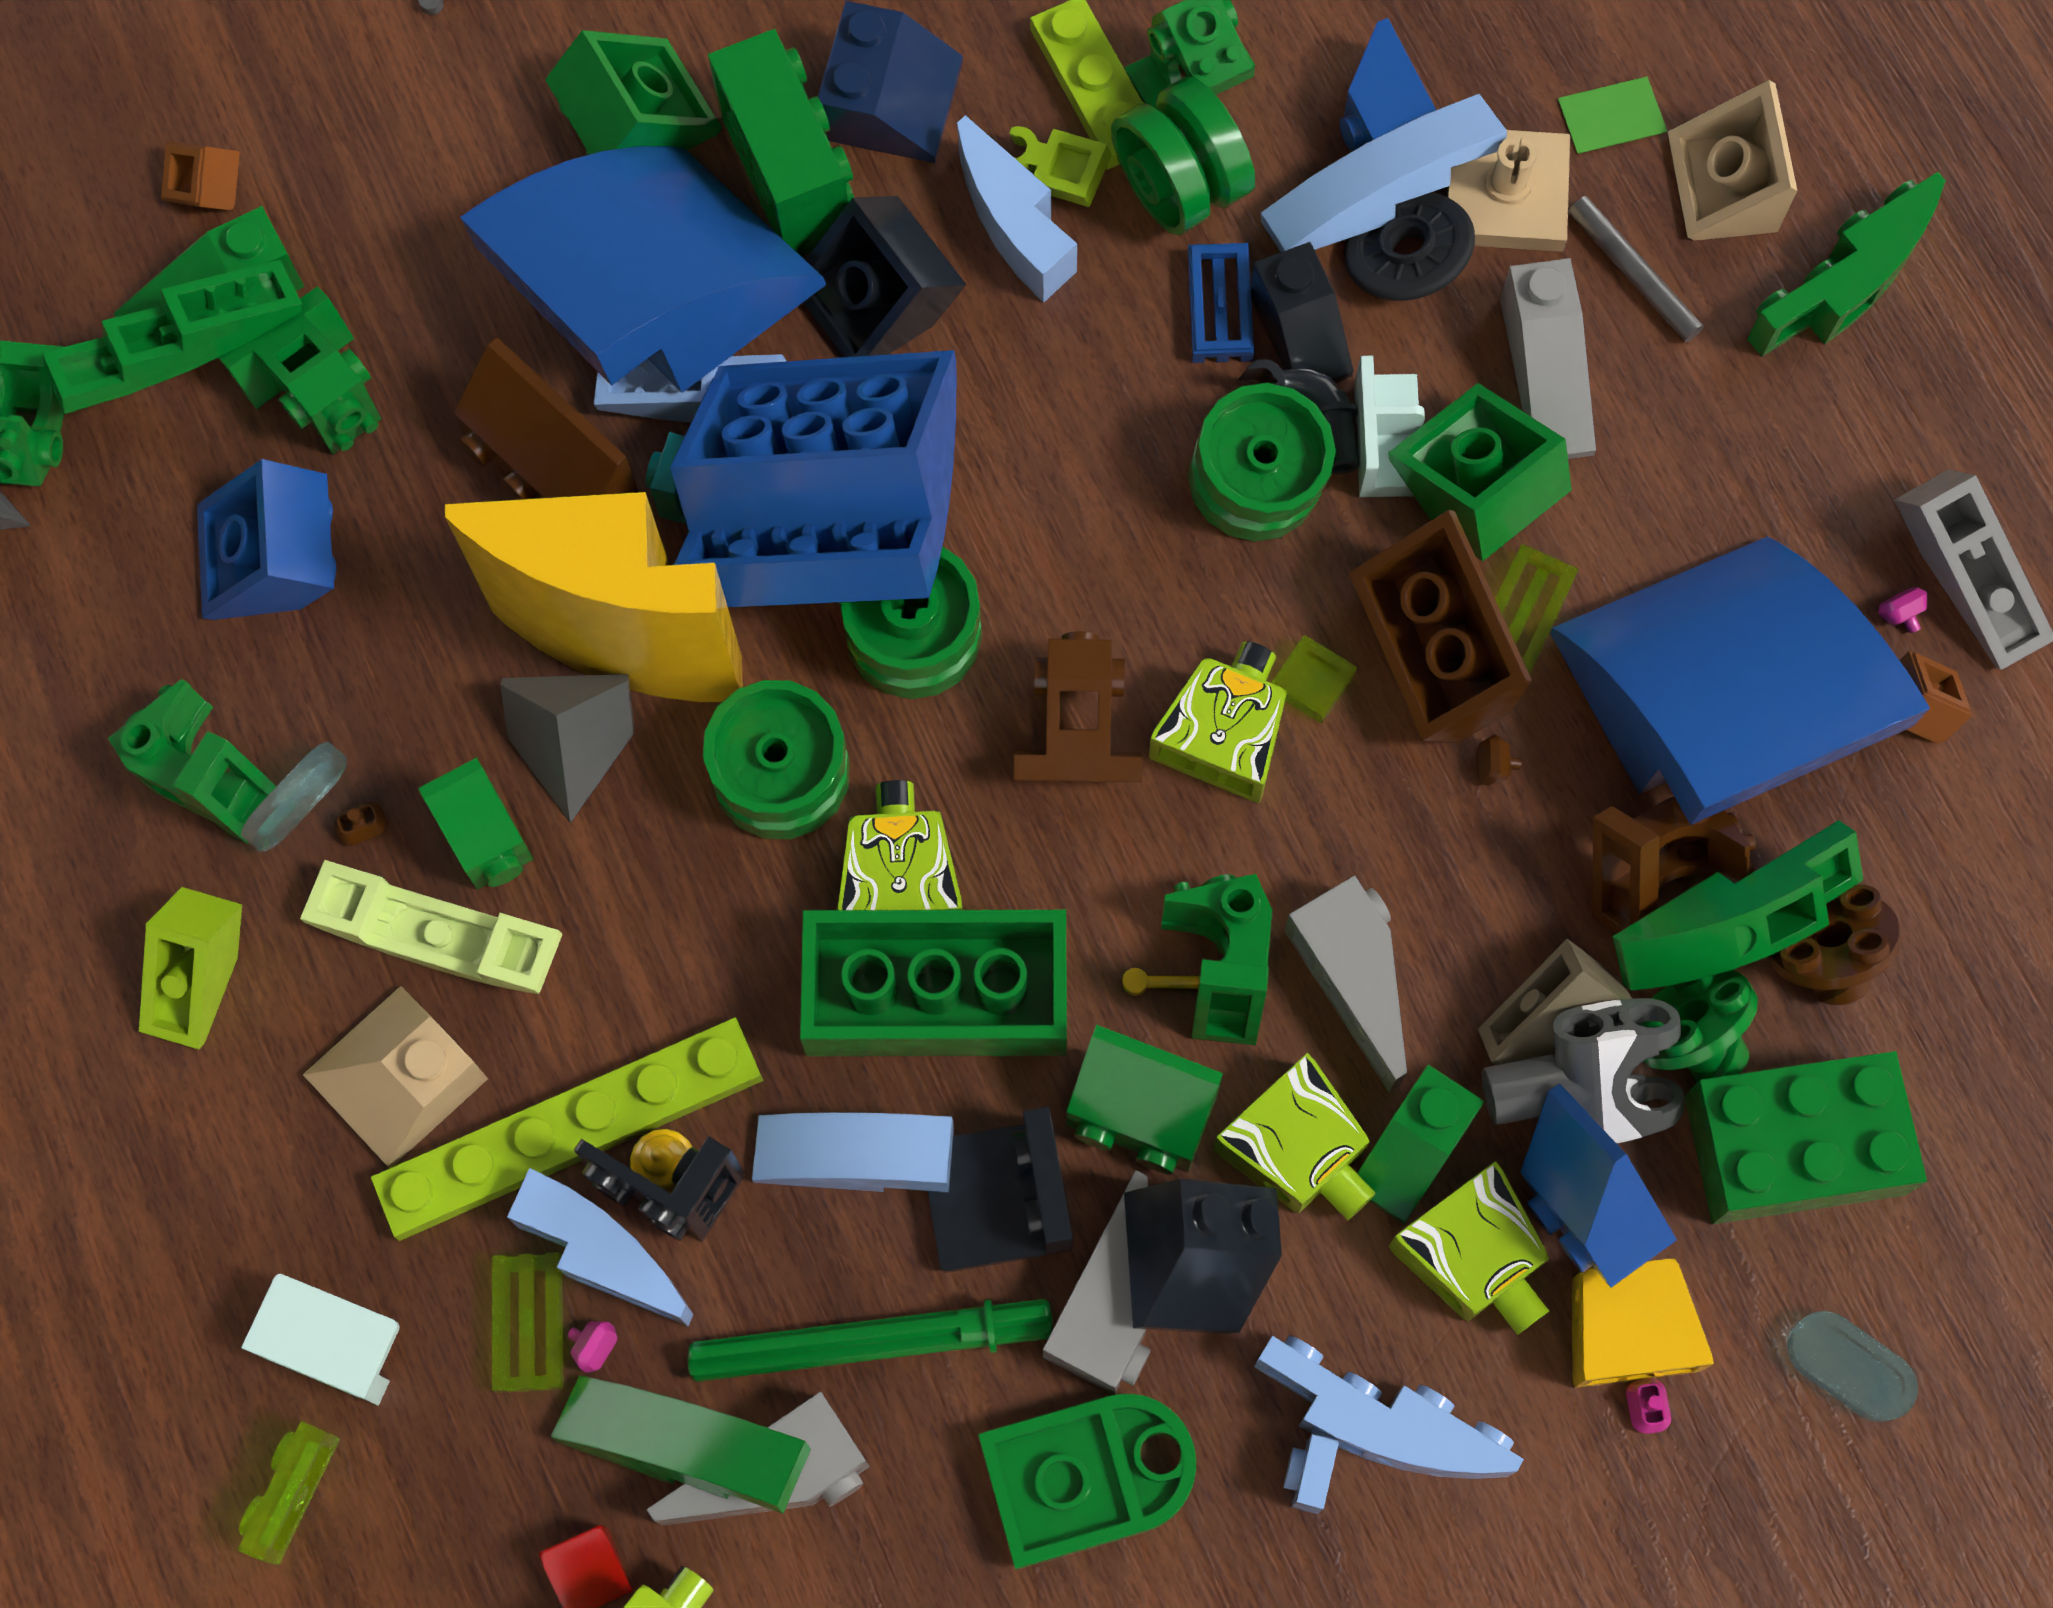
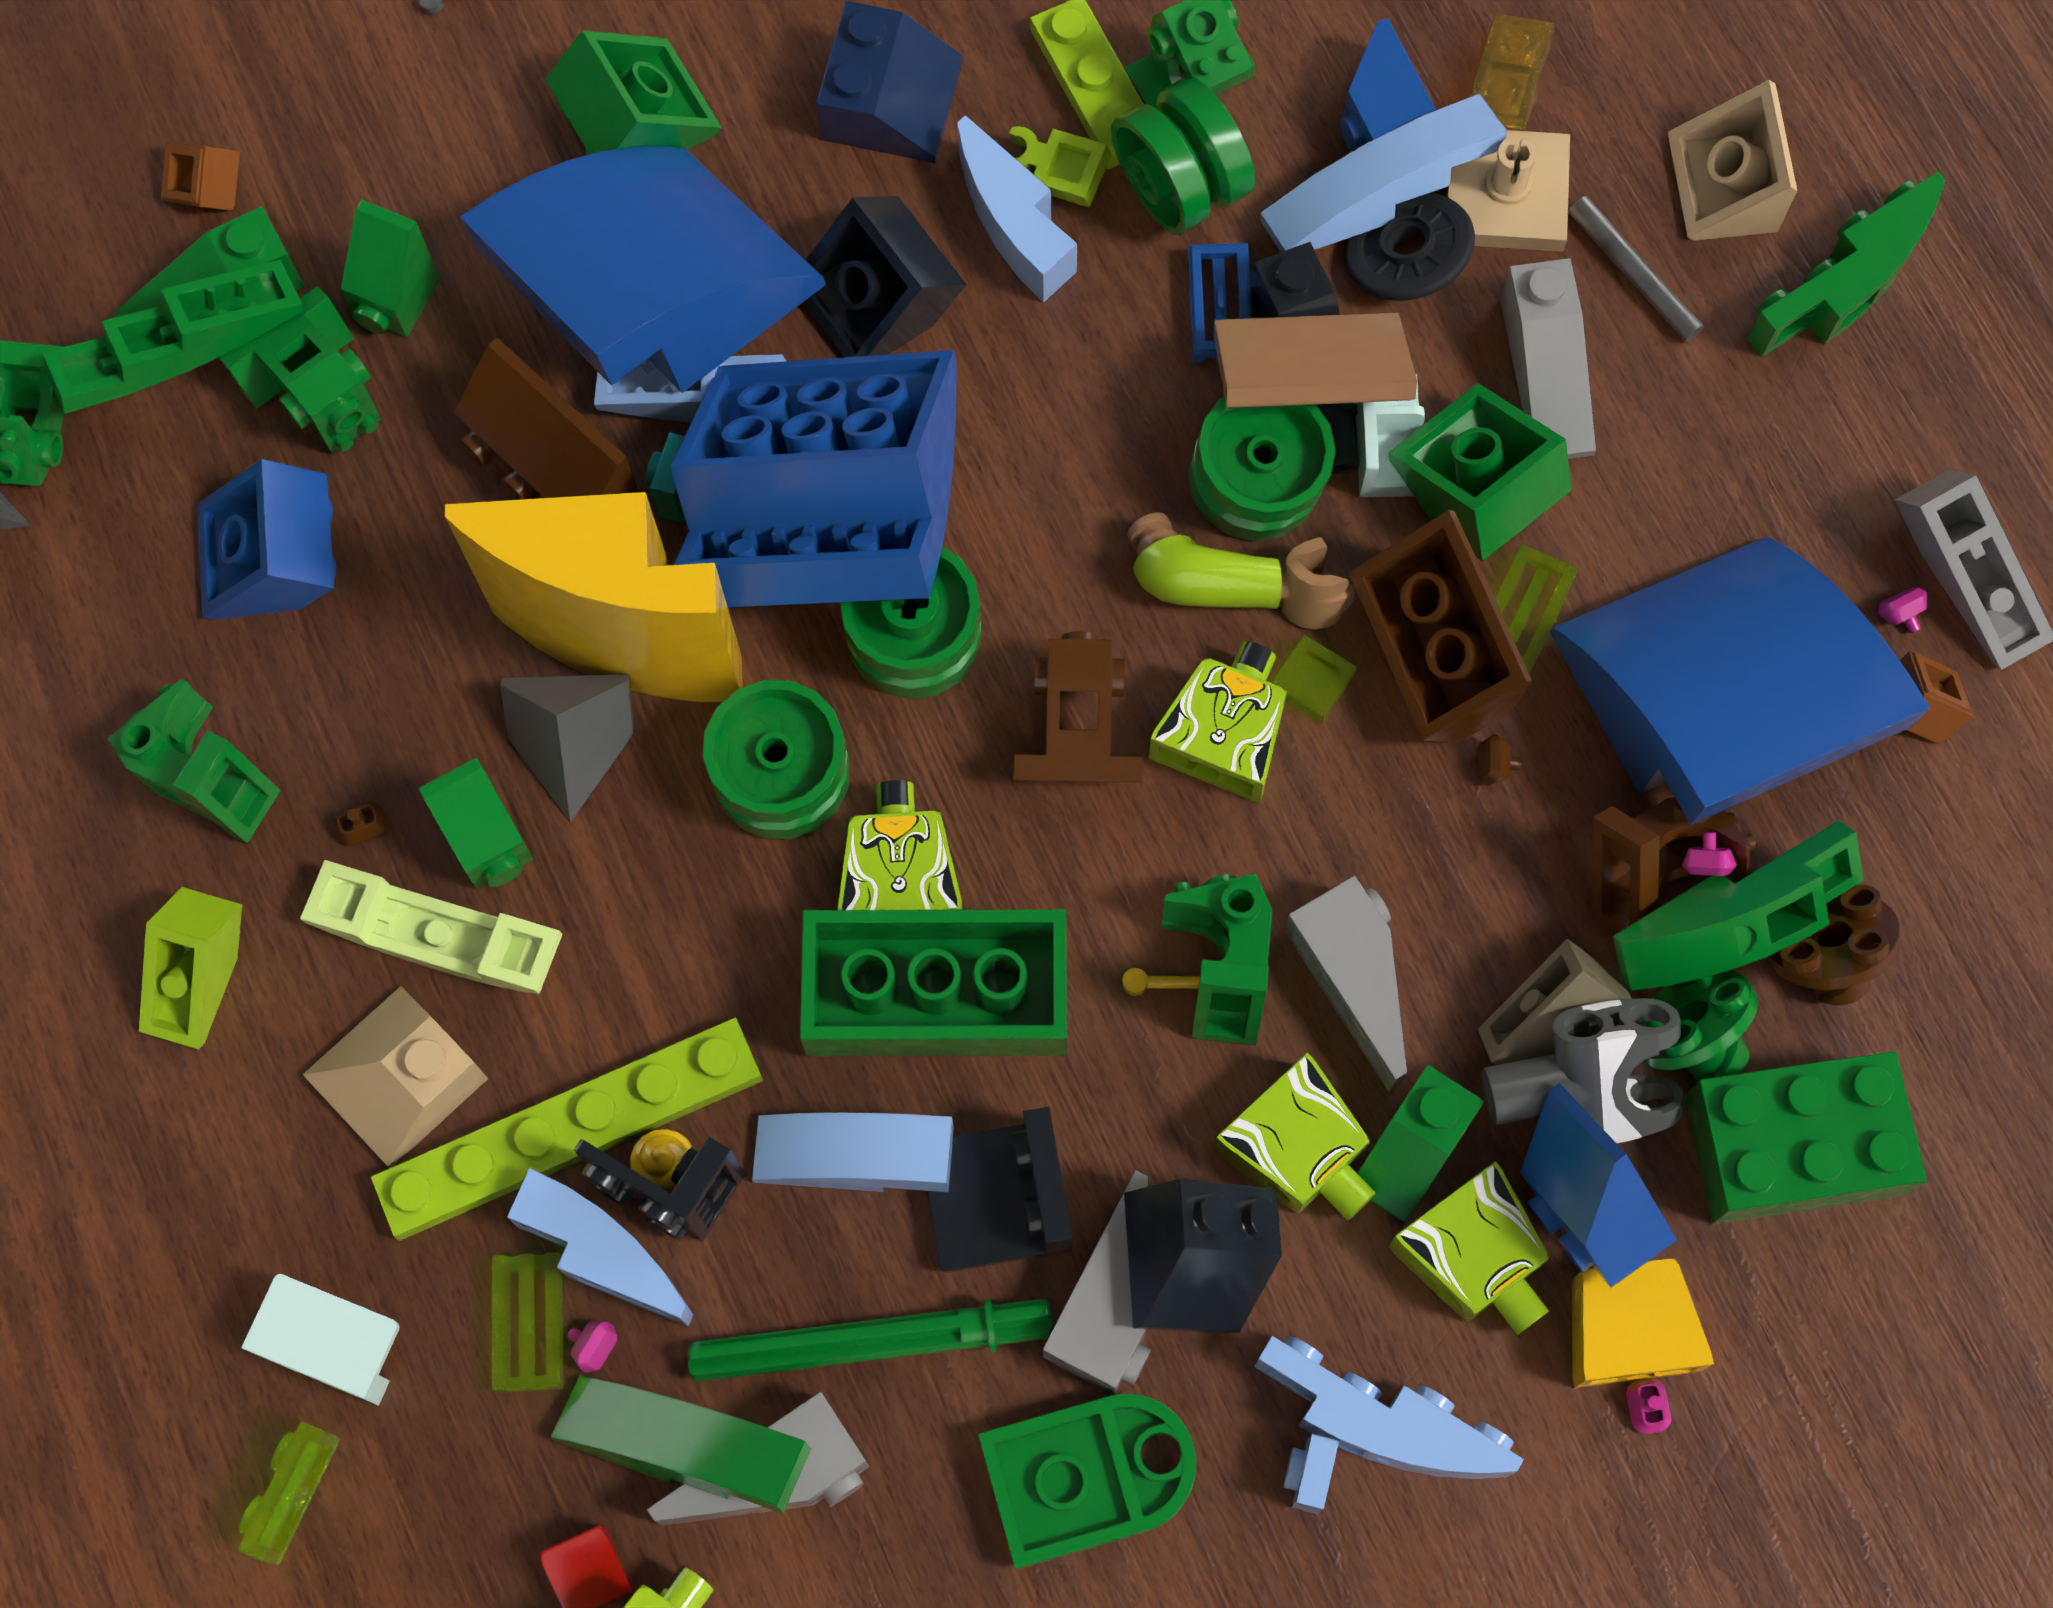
(294, 797): clear light blue tile -> none
(387, 271): none -> green slope
(781, 138): green brick -> none
(1142, 1101): green slope -> none
(1201, 576): none -> piece
(1314, 360): none -> medium nougat tile
(1513, 66): none -> clear yellow slope
(1612, 115): bright green sticker -> none
(1709, 859): none -> dark pink rock
(1852, 1366): clear light blue tile -> none

